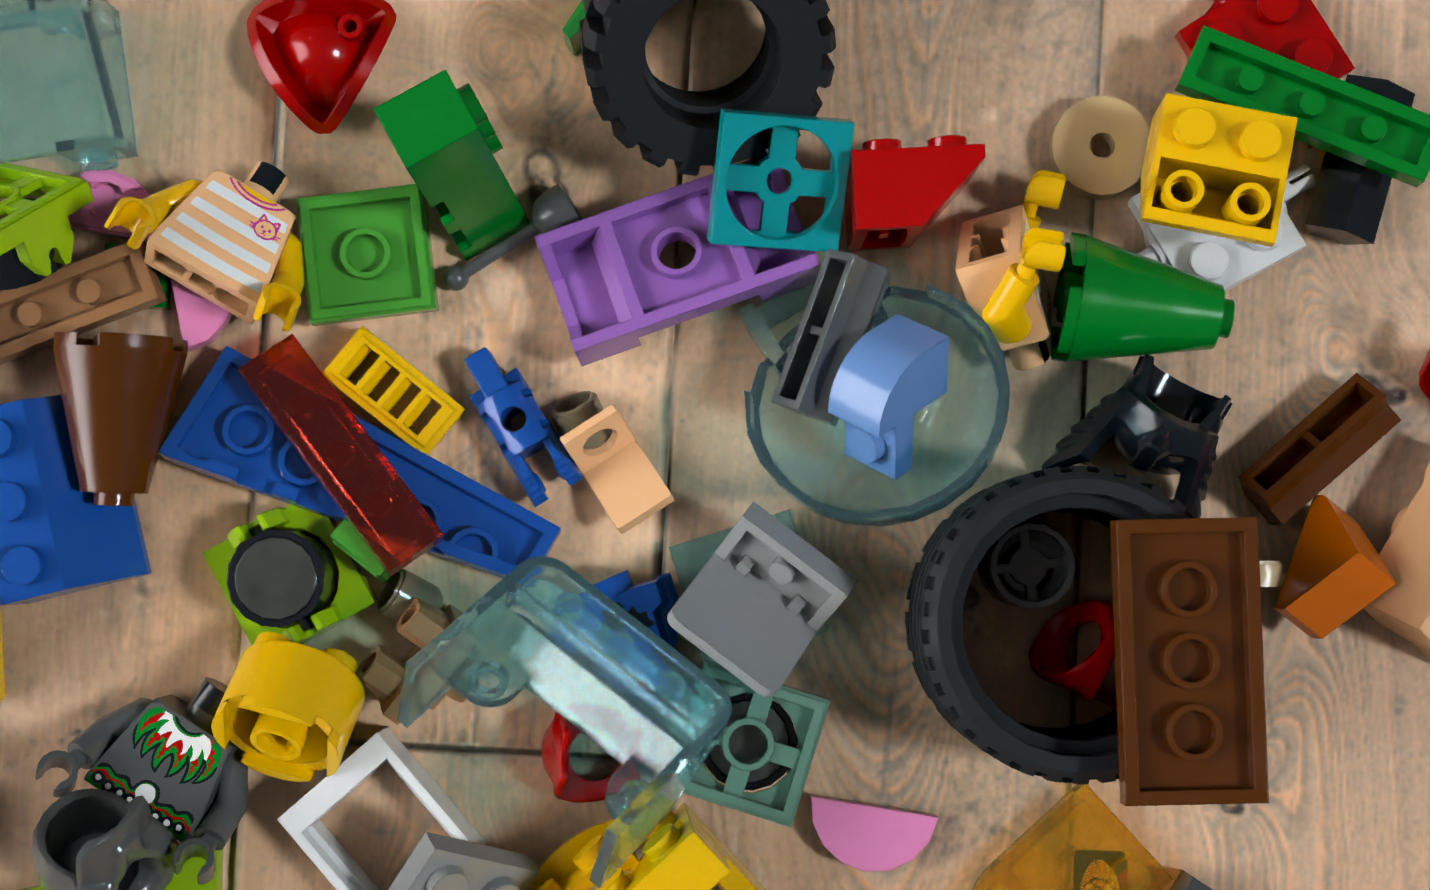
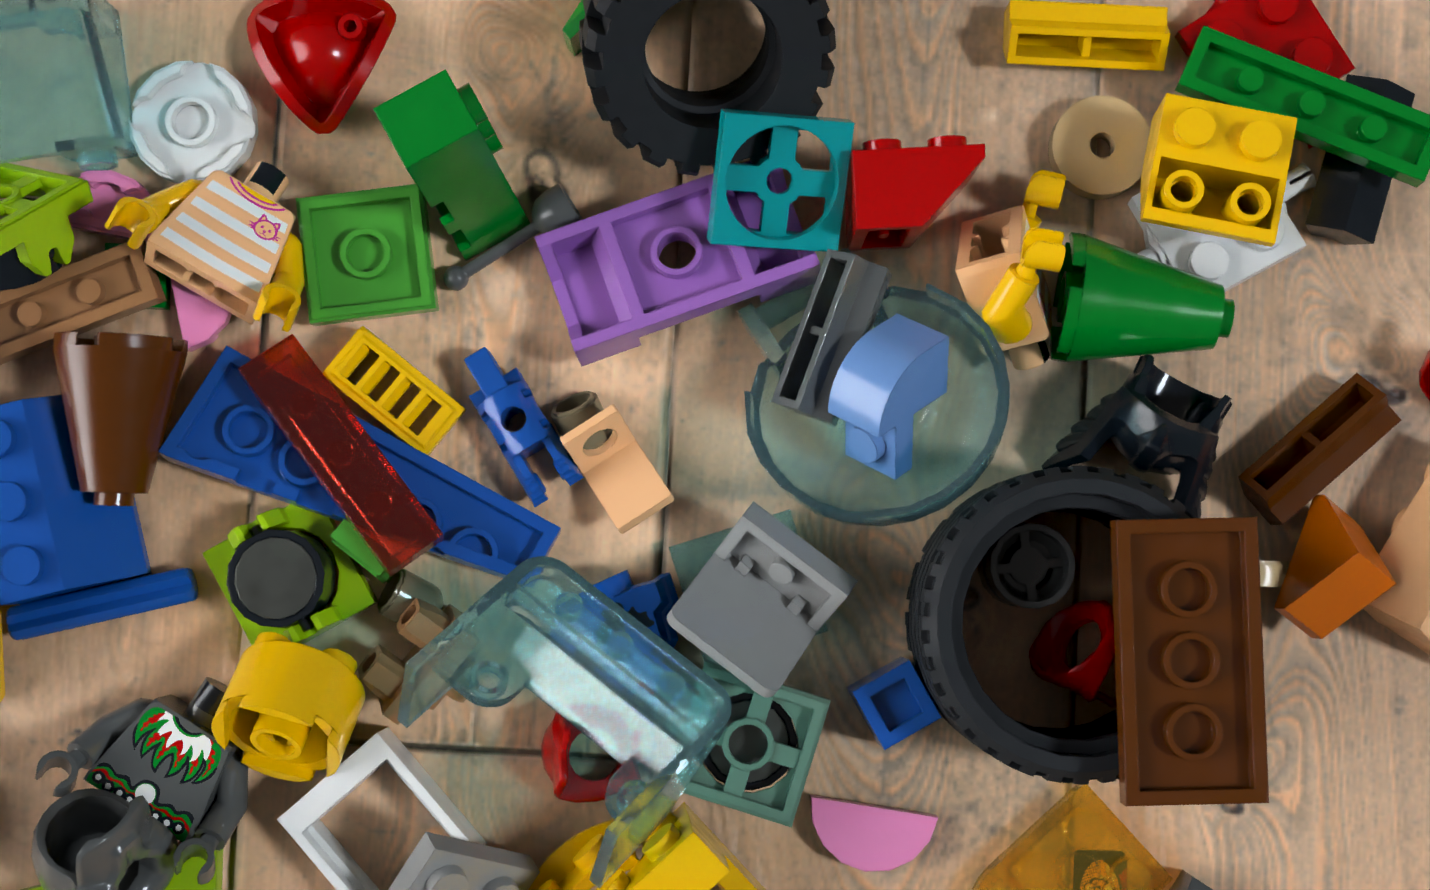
(102, 603): none -> blue axle
(193, 121): none -> white tile
(893, 702): none -> blue panel
(1085, 35): none -> yellow piece

